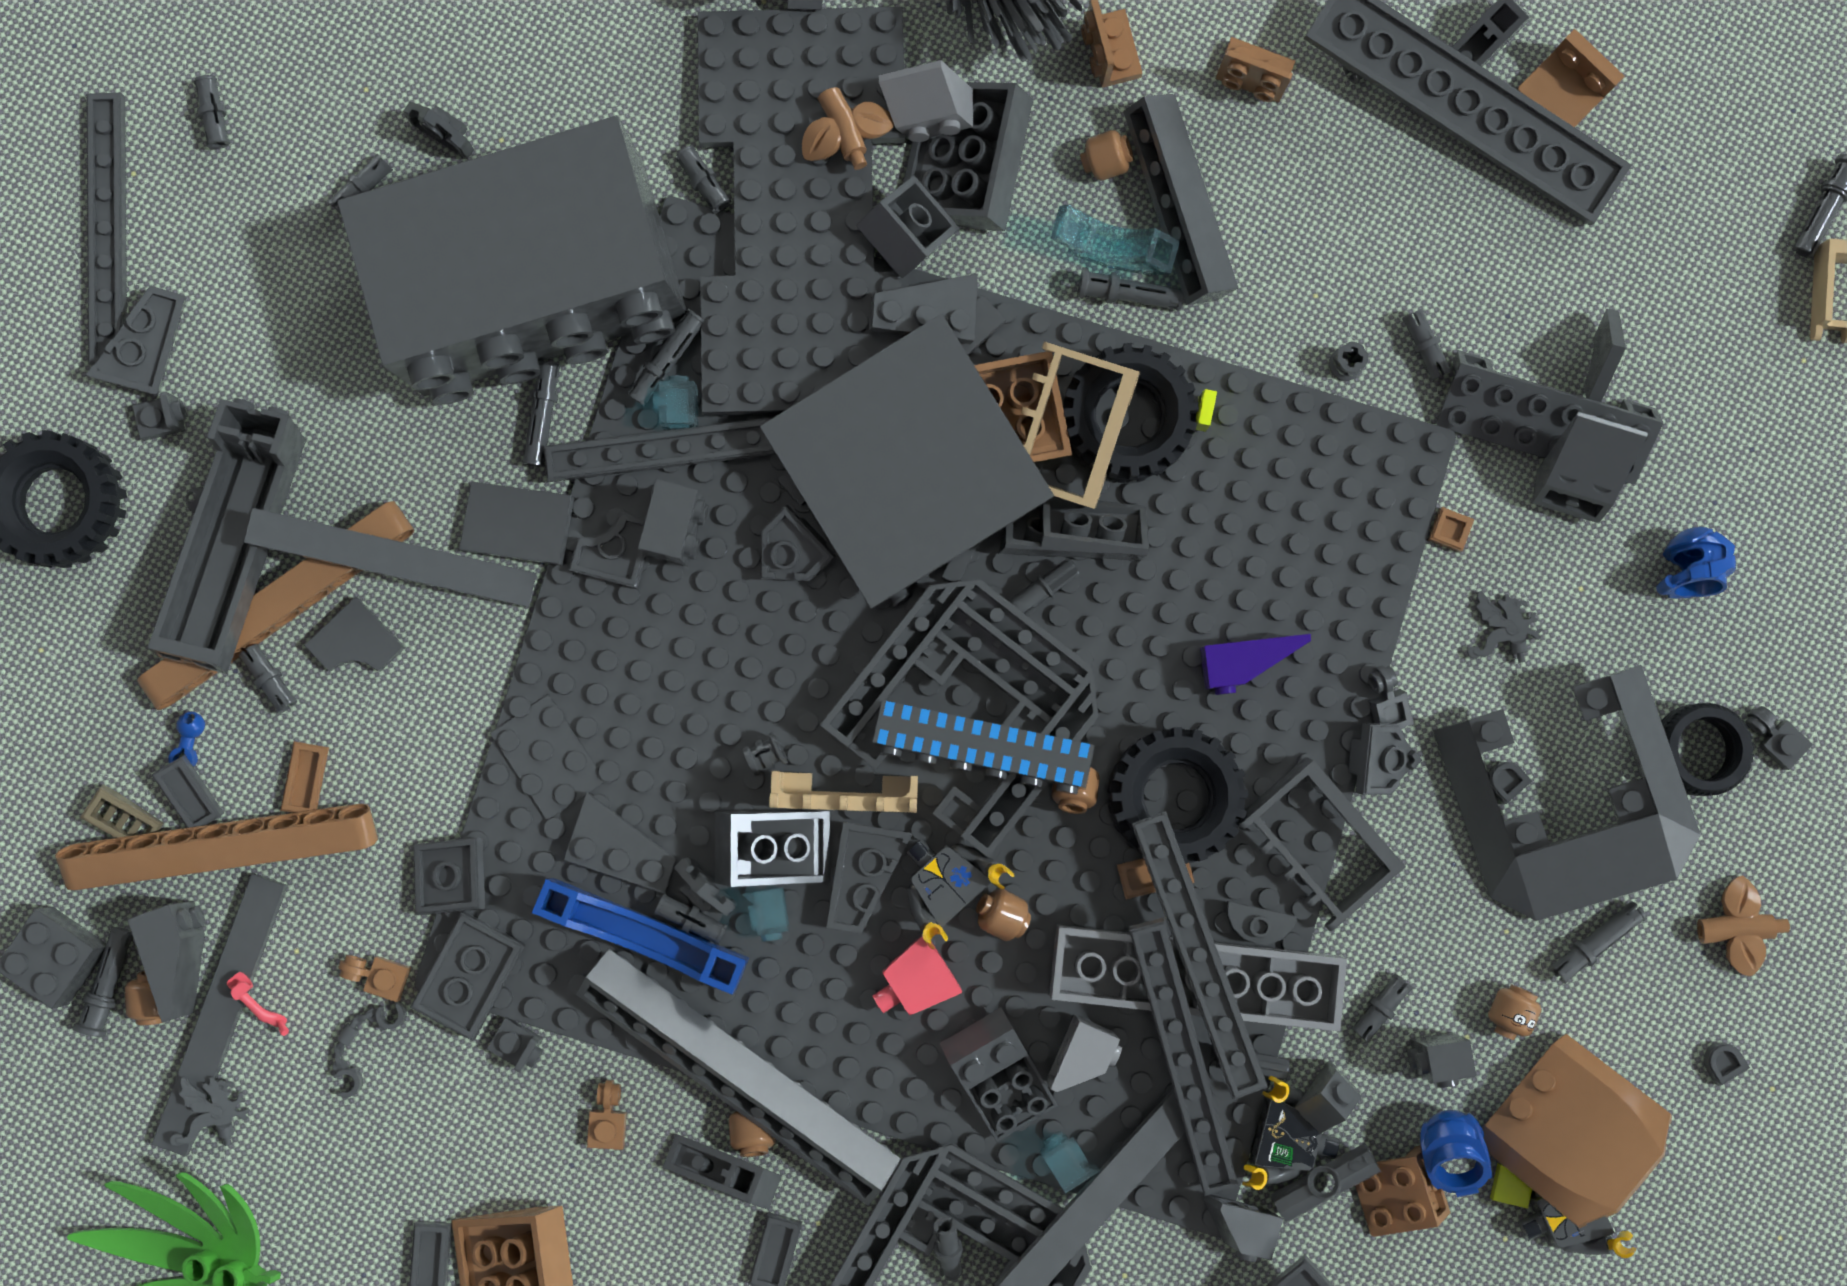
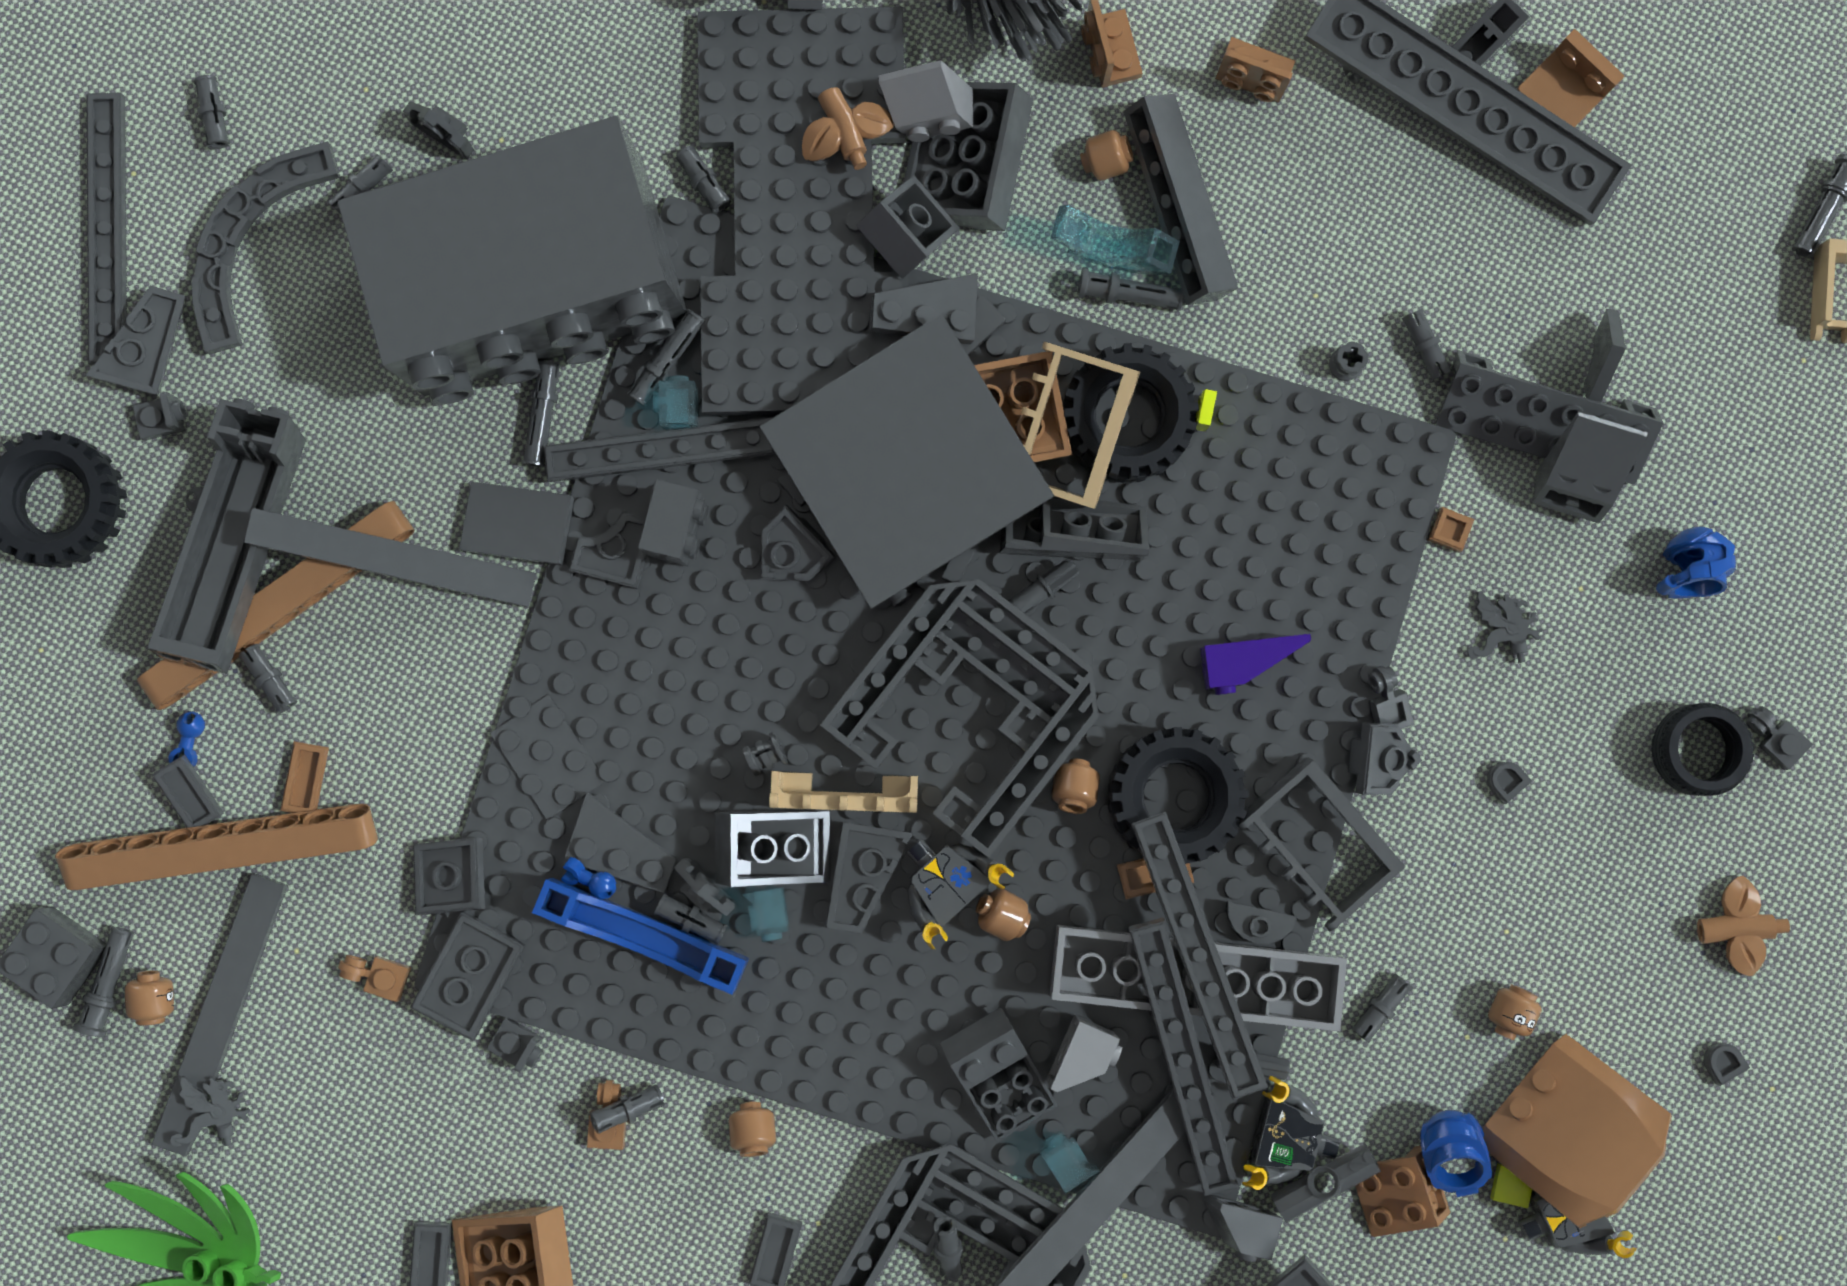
(118, 801): dark tan slope -> none
(171, 954): dark grey slope -> none
(228, 227): none -> dark grey plate
(239, 986): coral piece -> none
(347, 1035): dark grey piece -> none
(353, 637): dark grey tile -> none
(601, 885): none -> blue arm
(626, 1109): none -> dark grey pin
(722, 1172): dark grey slope -> none
(738, 1076): brick -> none
(917, 980): coral torso -> none
(983, 745): dark grey brick -> none
(1328, 1099): dark grey slope -> none
(1442, 1058): dark grey brick -> none
(1557, 877): dark grey slope -> none
(1588, 950): dark grey pin -> none

